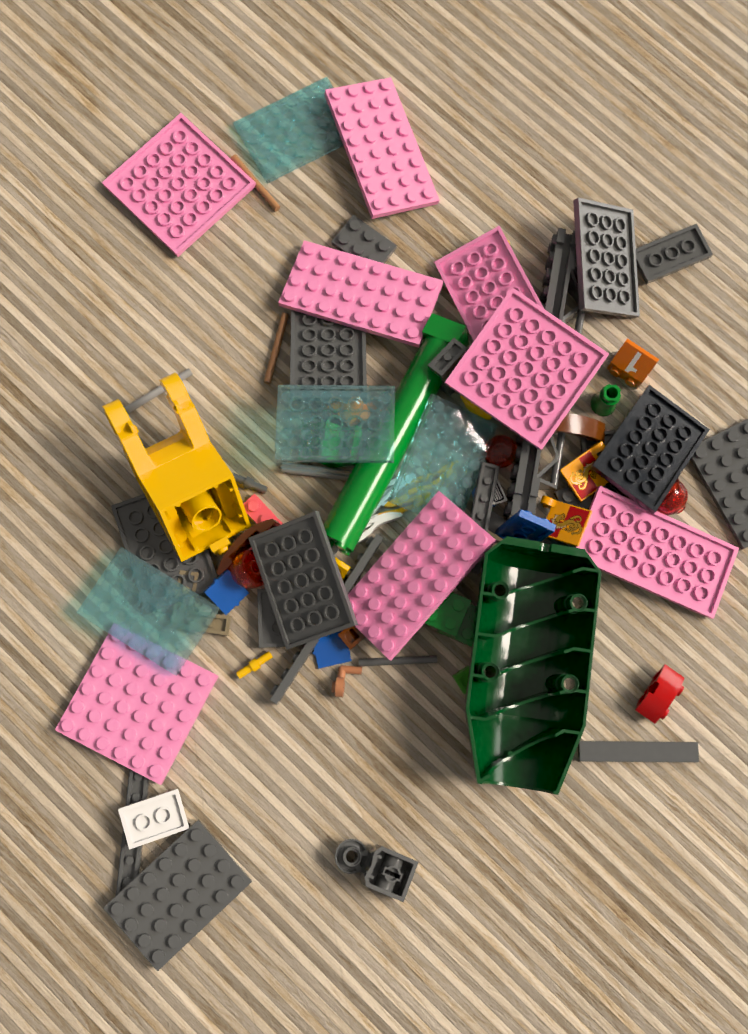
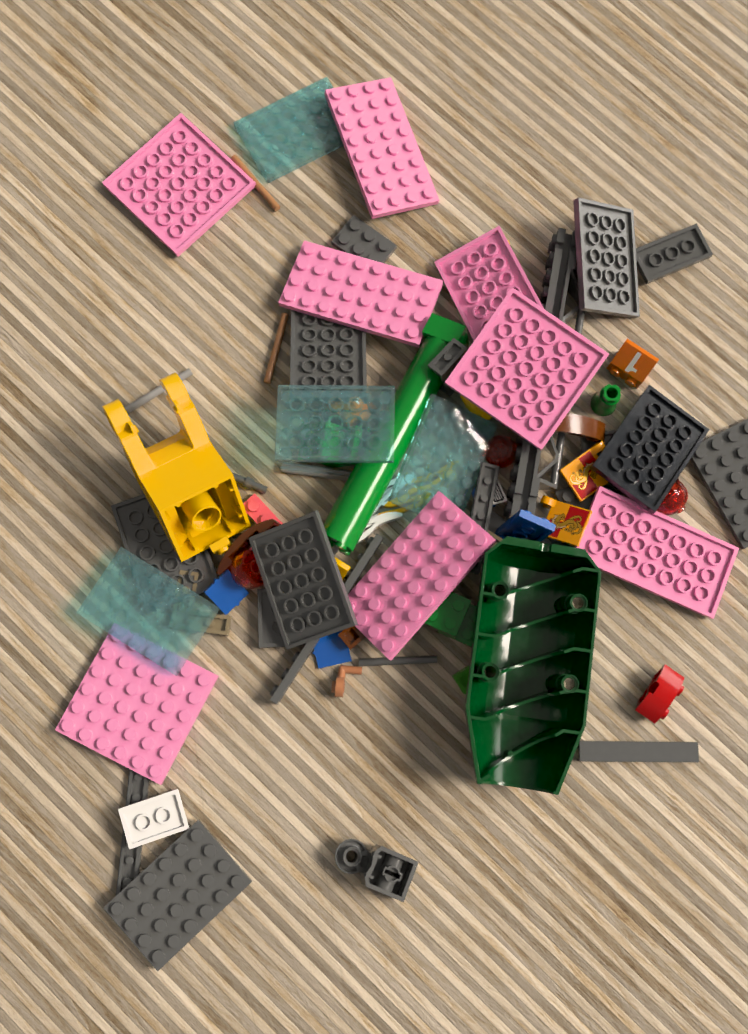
(254, 665): yellow bar -> none

